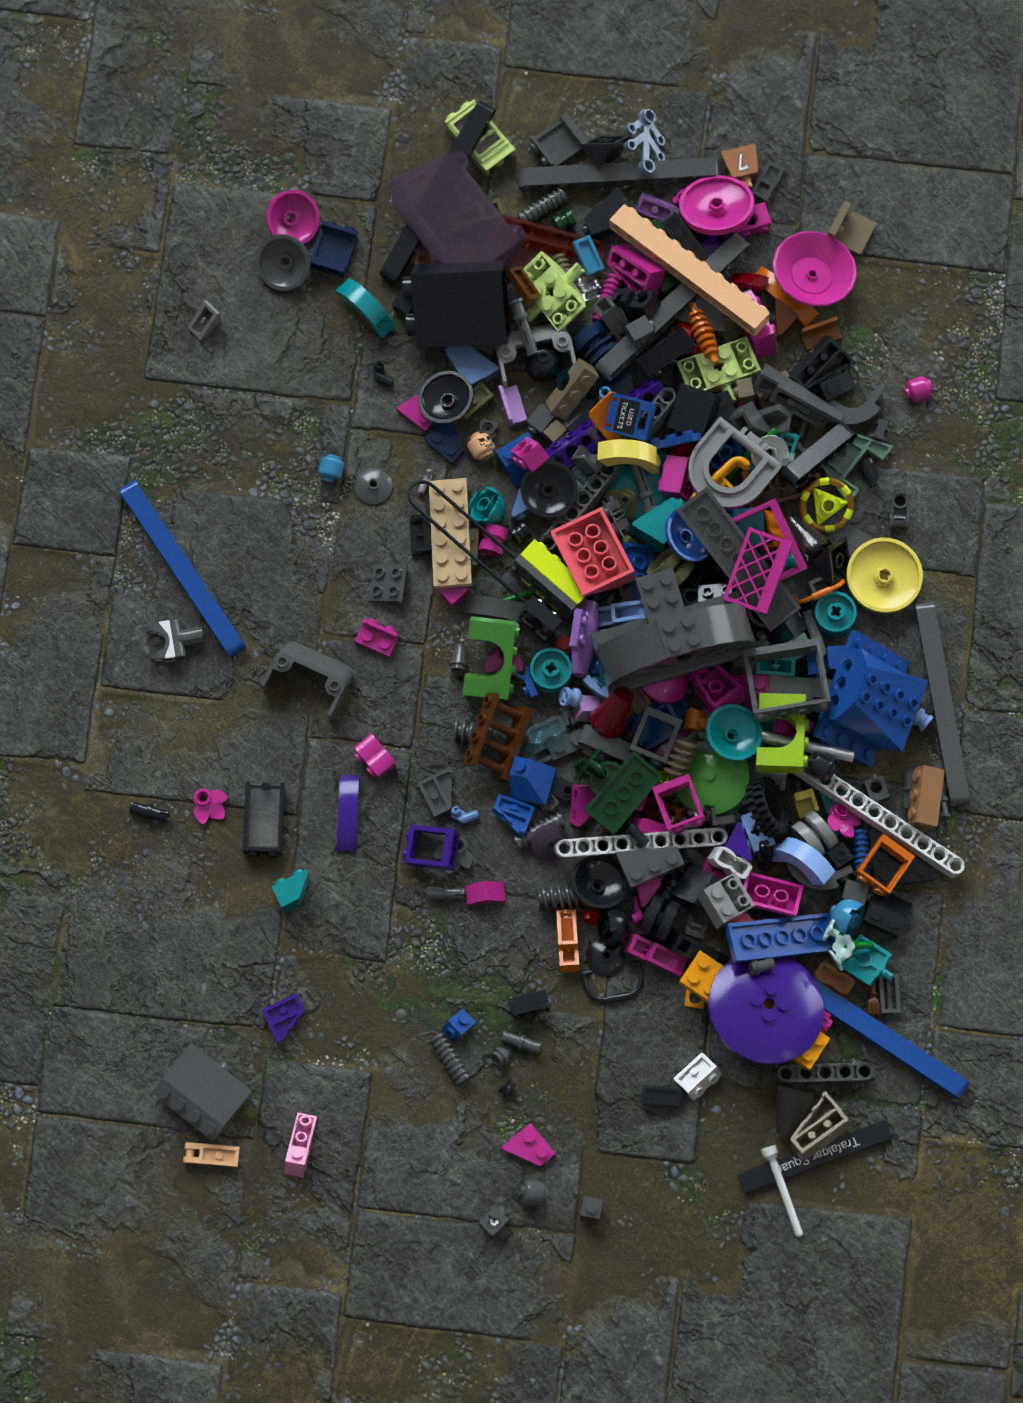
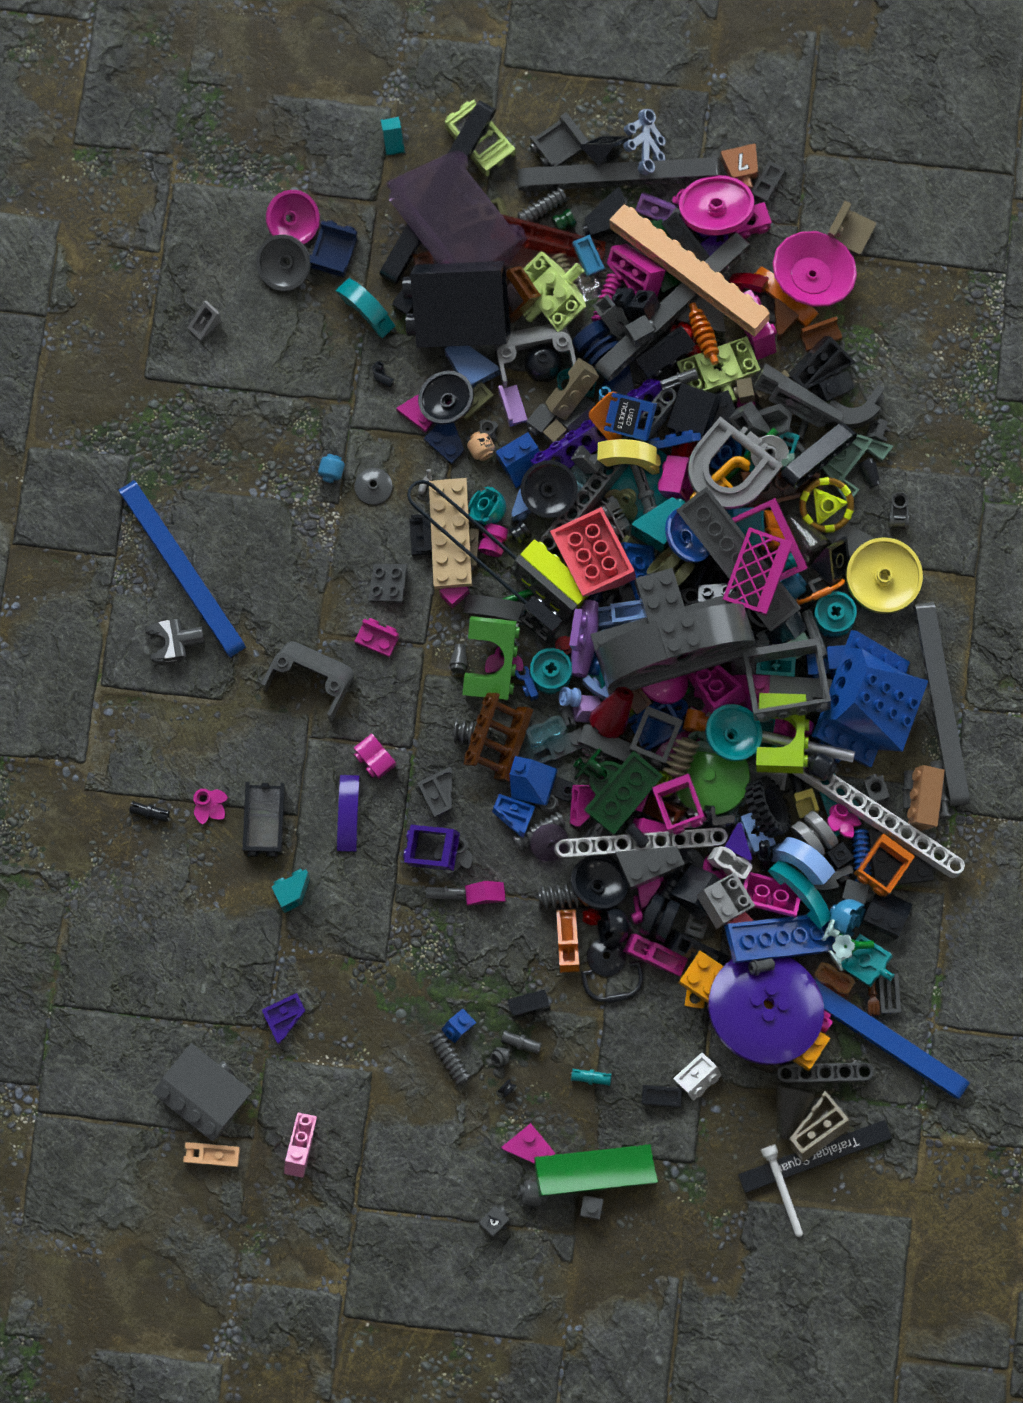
(392, 136): none -> teal slope
(463, 817): medium blue arm -> none
(520, 317): dark grey pin -> none
(529, 454): dark pink brick -> none
(591, 1077): none -> teal pin
(595, 1170): none -> green arch
(676, 380): none -> dark grey axle
(795, 585): none -> dark azure head
(804, 890): none -> teal slope
(918, 389): dark pink head -> none
(922, 719): light blue wheel -> none

